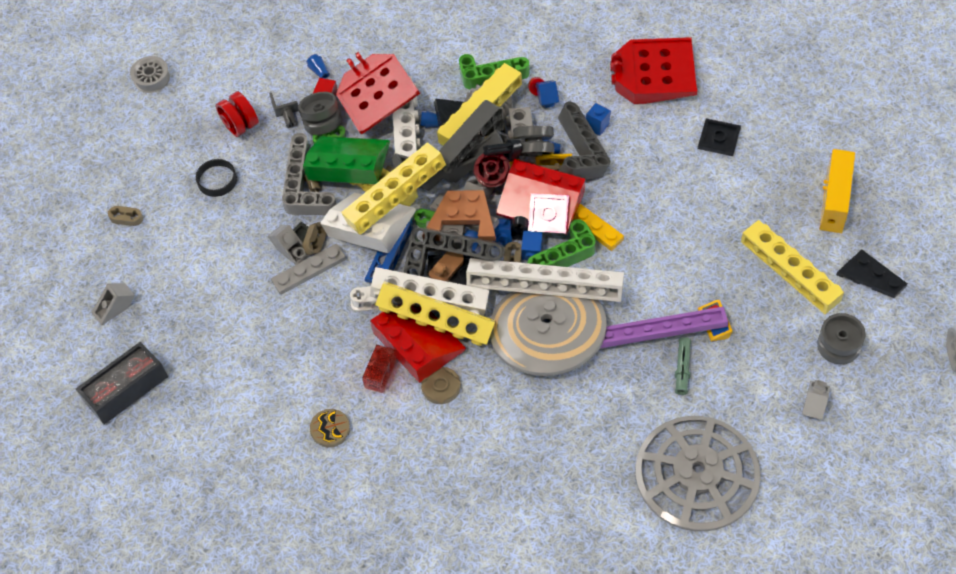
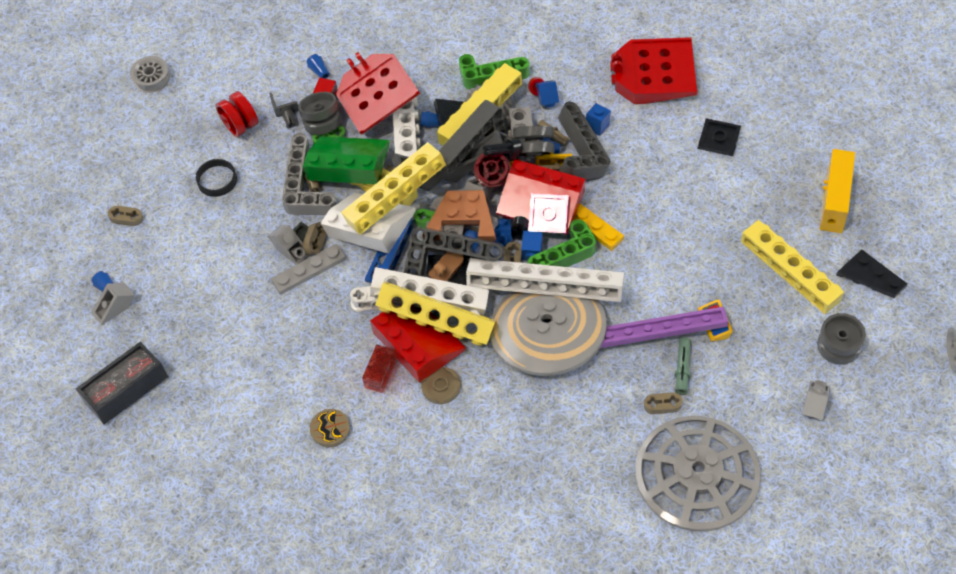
(100, 280): none -> blue cone
(558, 137): none -> dark tan axle
(662, 403): none -> dark tan beam

